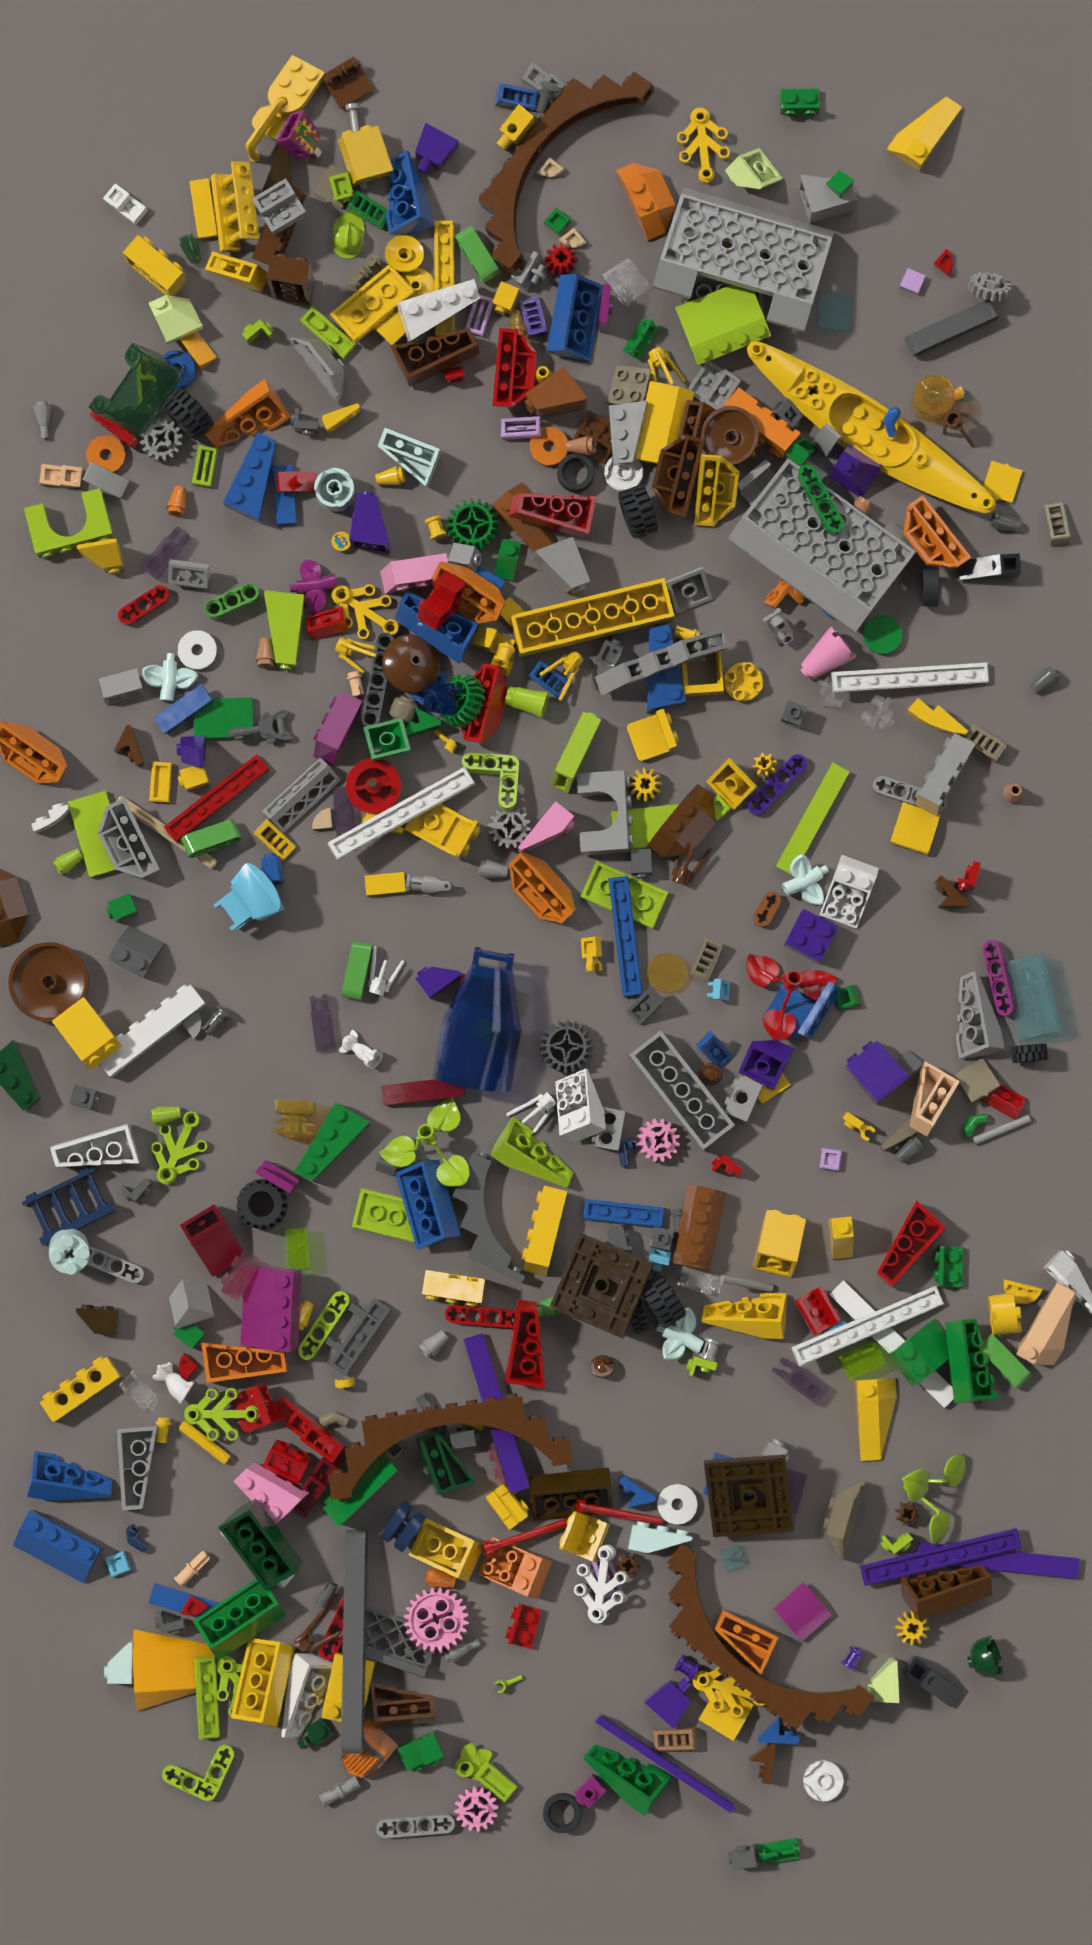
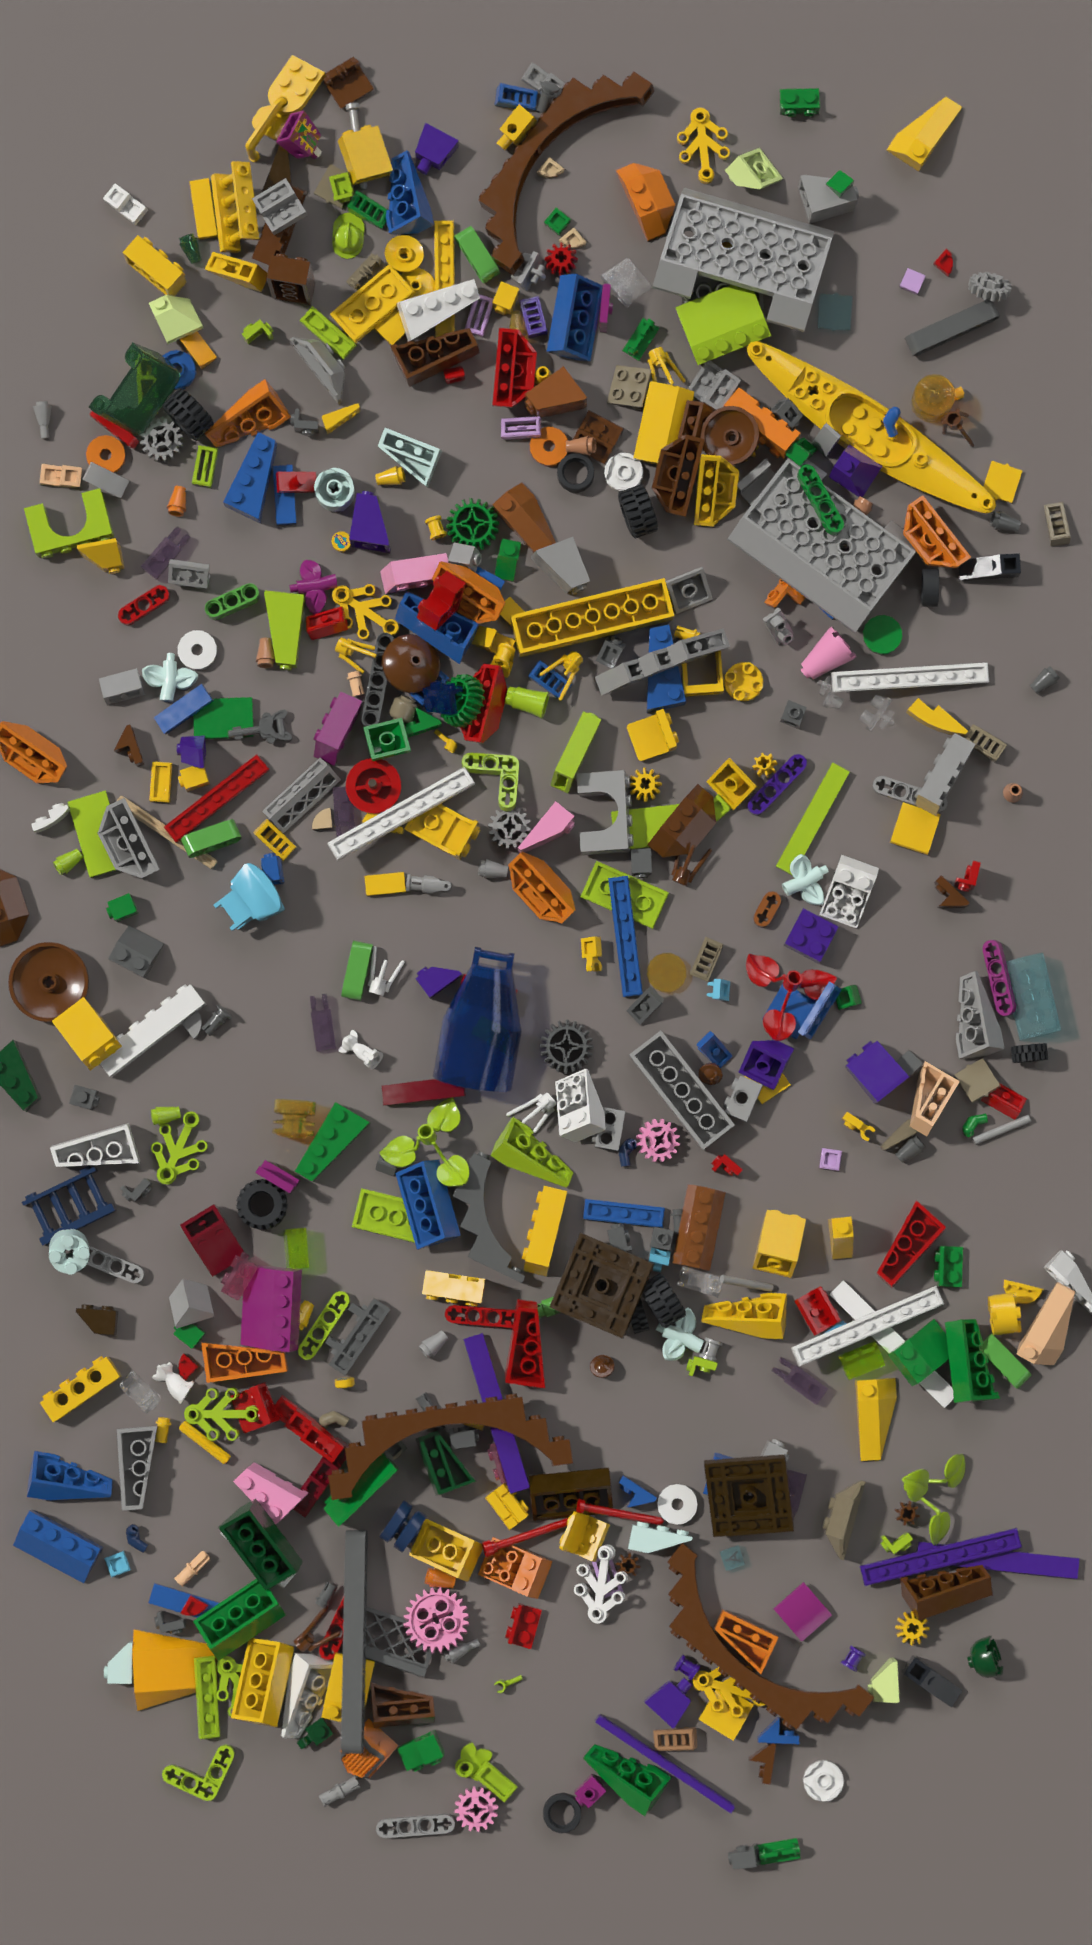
(287, 1461): red bracket -> none
(556, 512): red wedge -> none
(626, 426): light grey wing -> none

